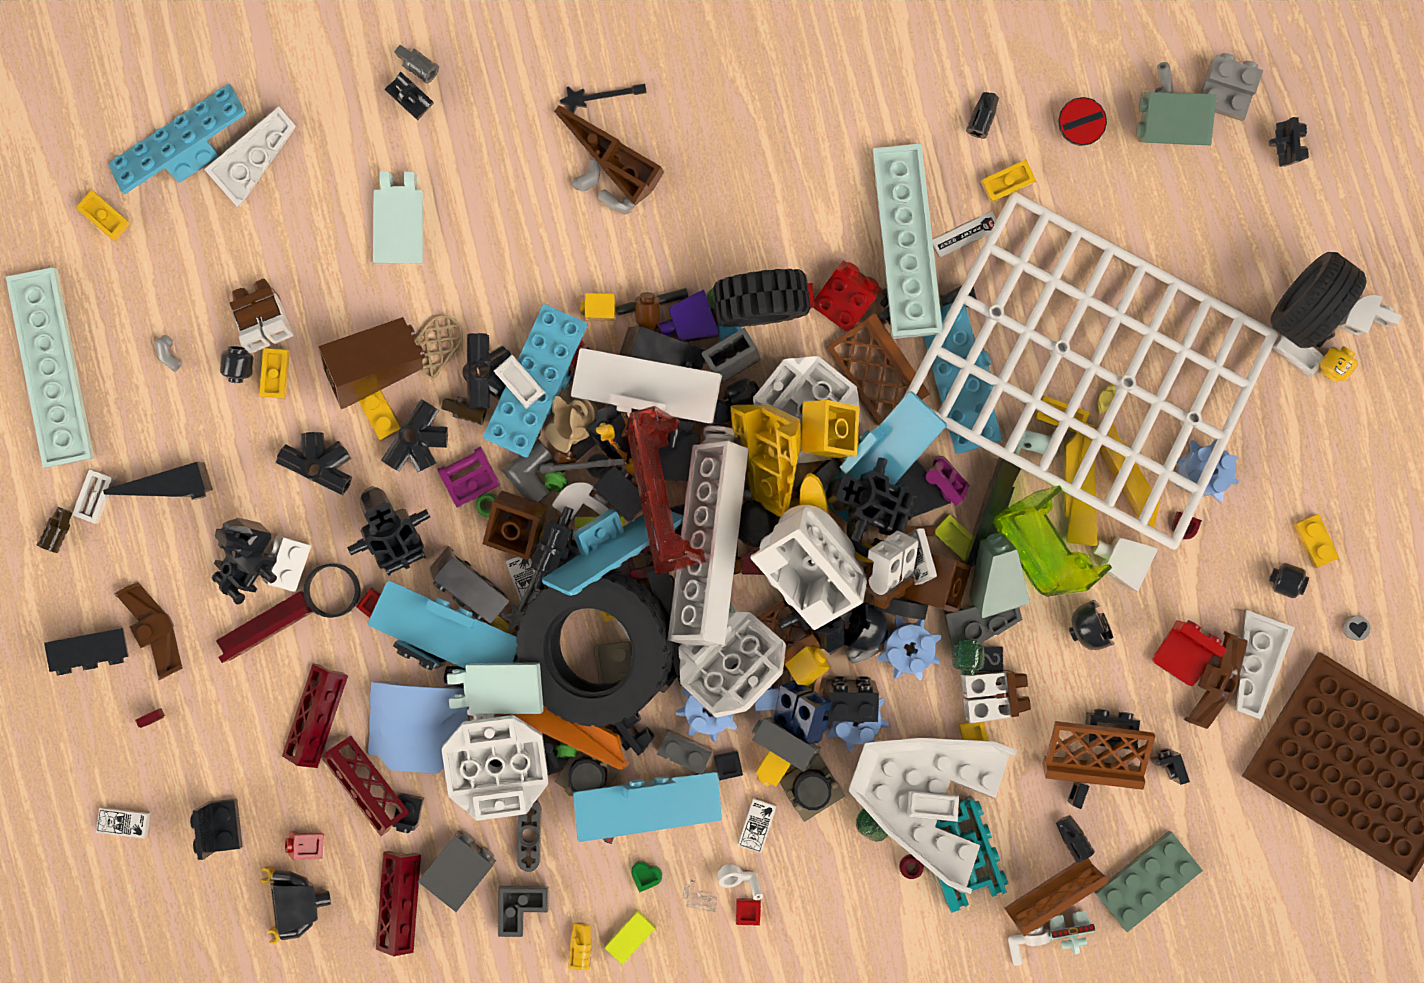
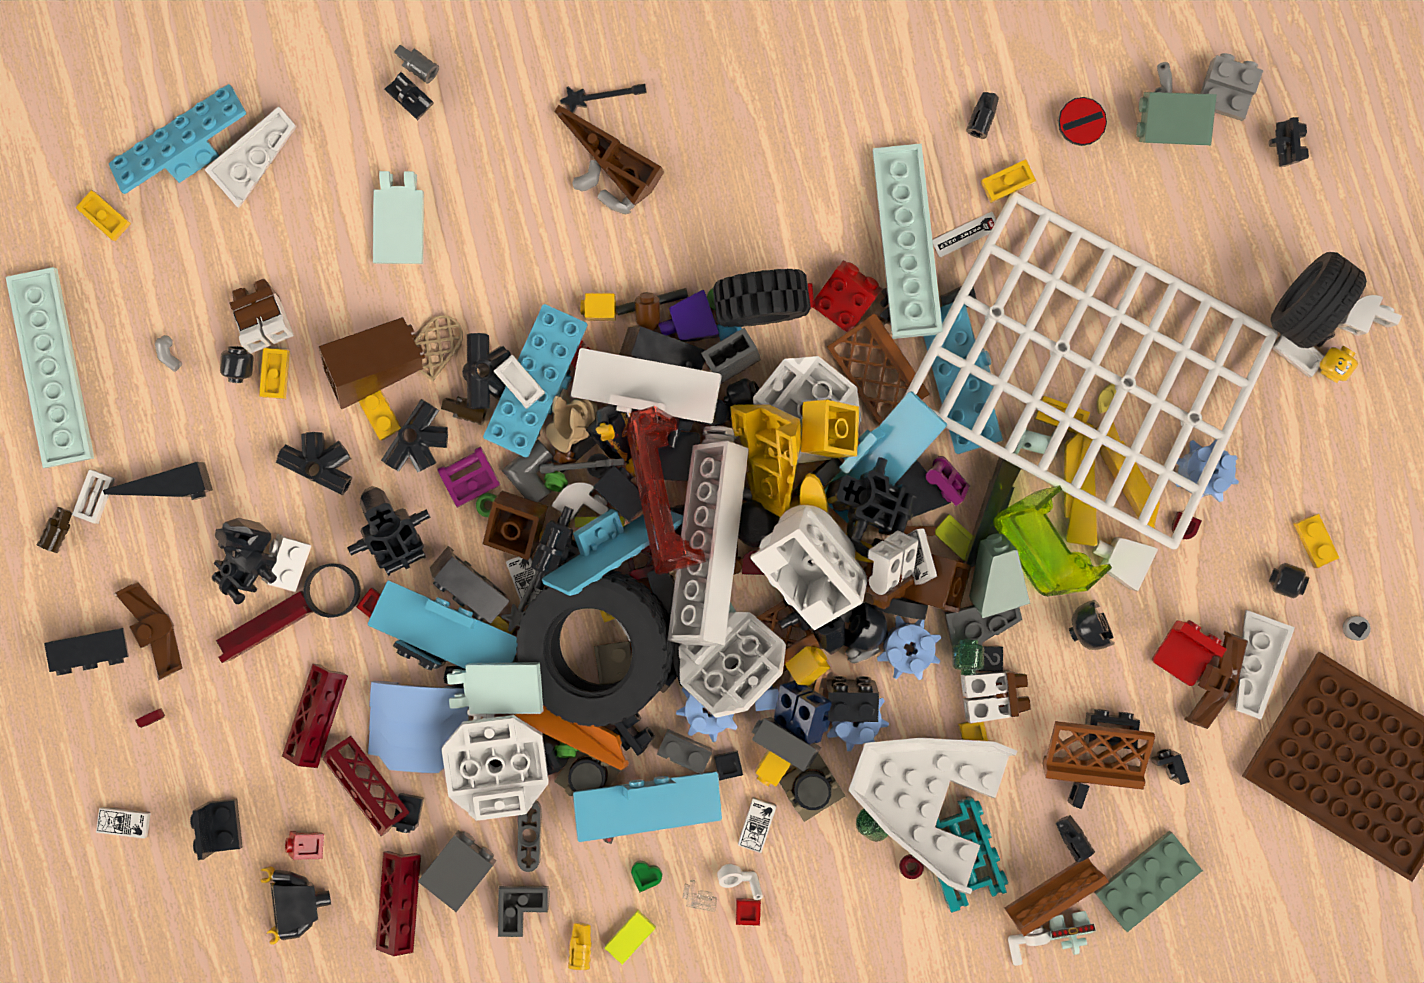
(932, 806): white tile -> none

